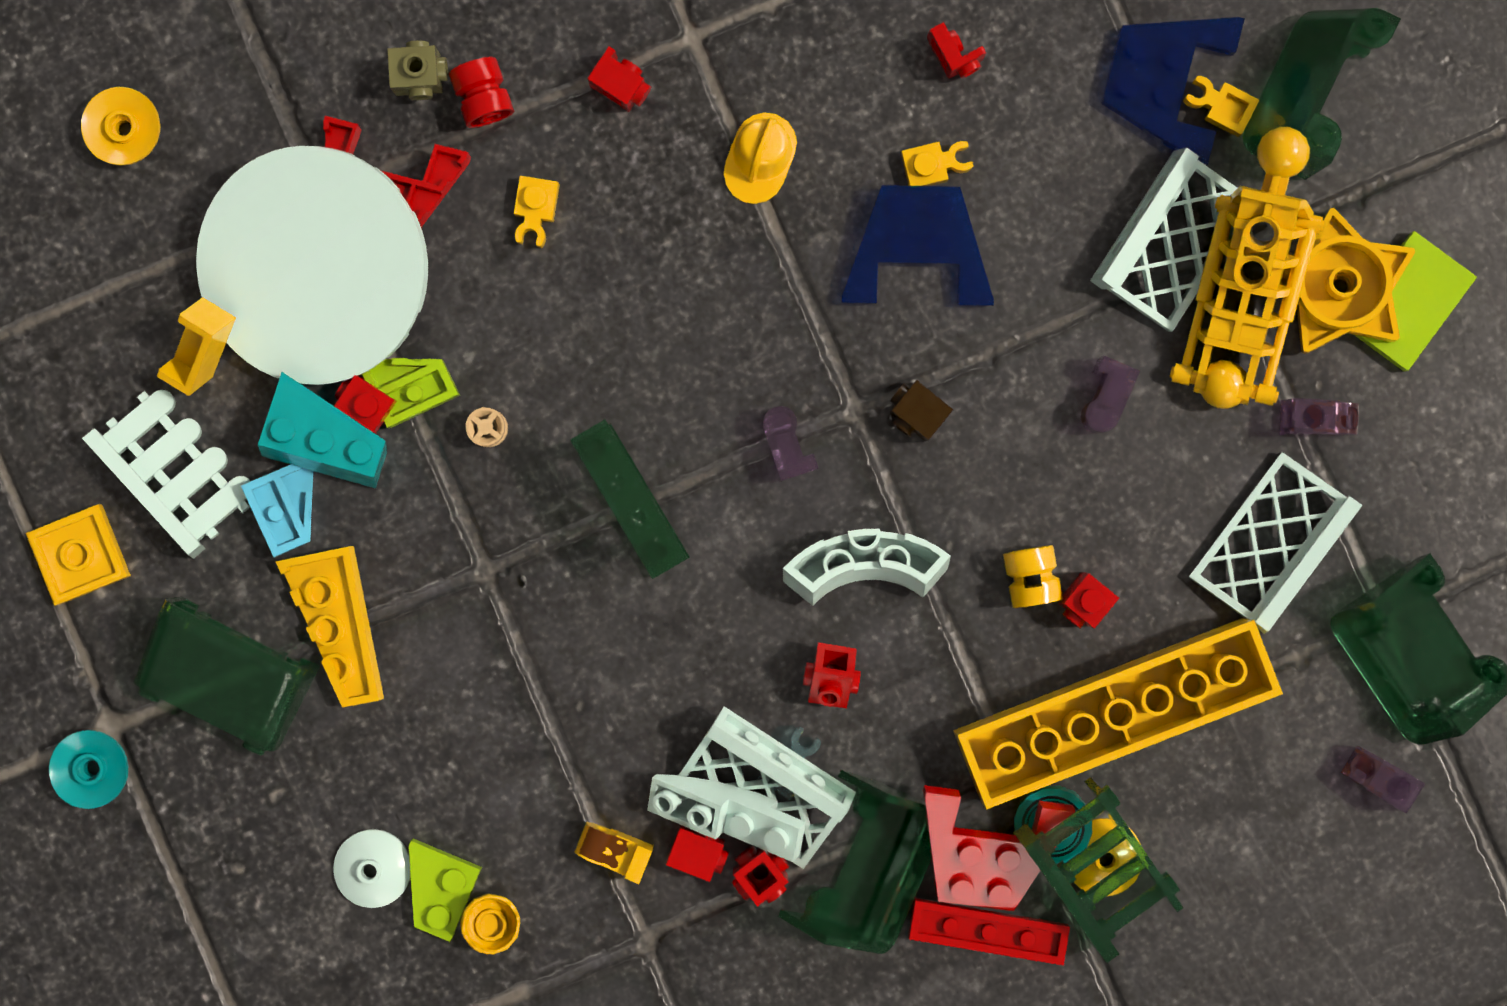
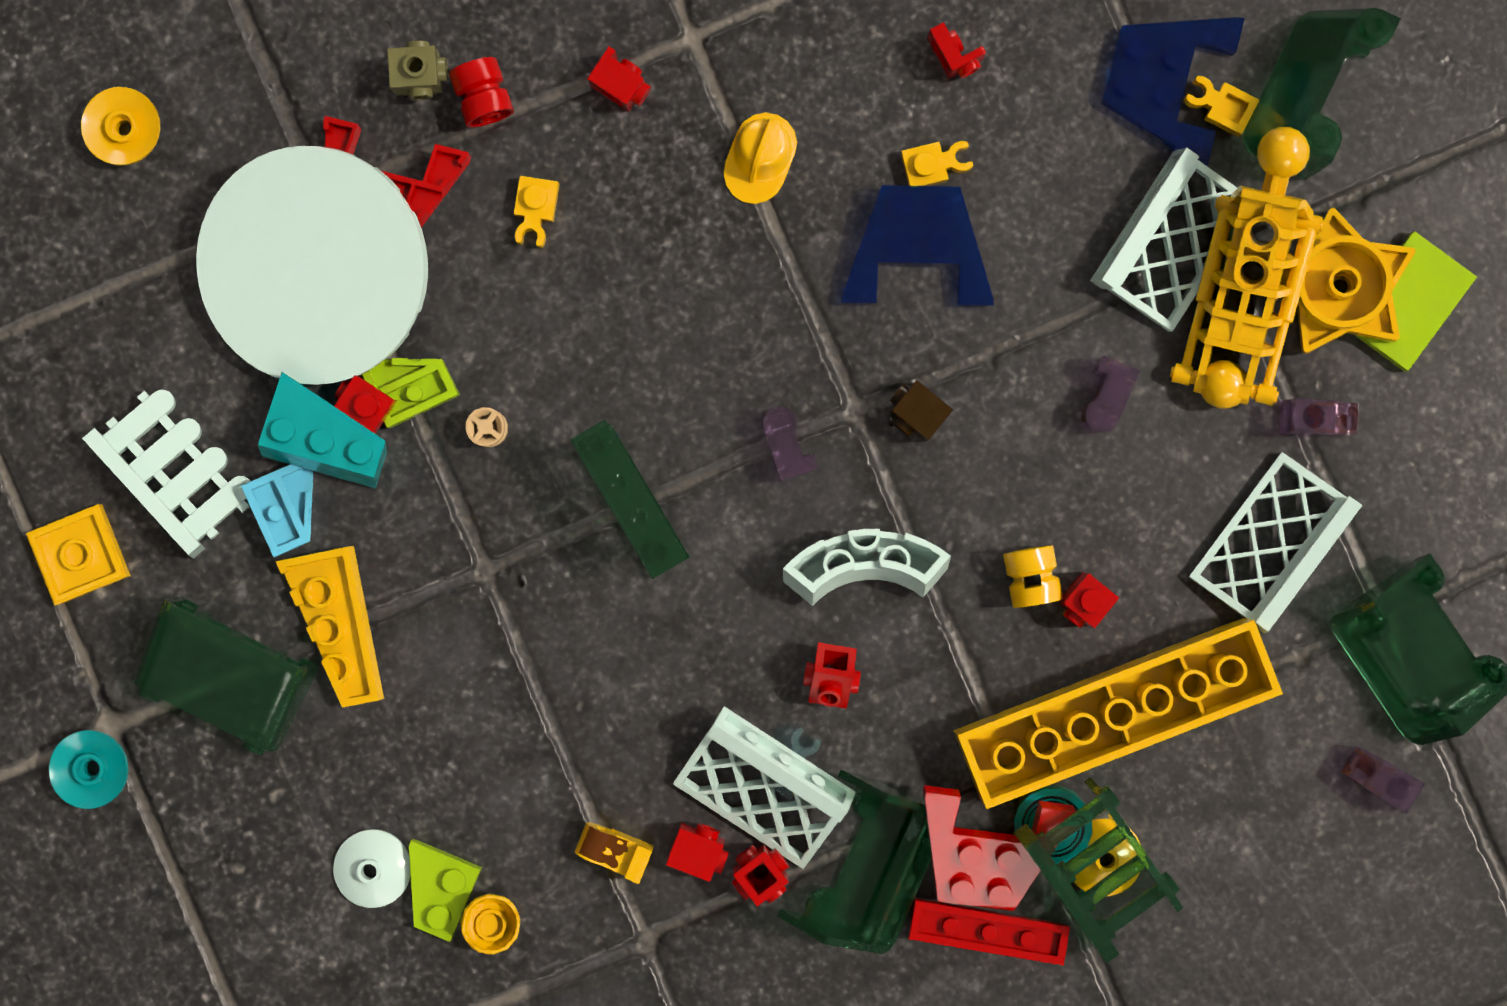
(199, 348): yellow panel -> none
(727, 809): light aqua slope -> none

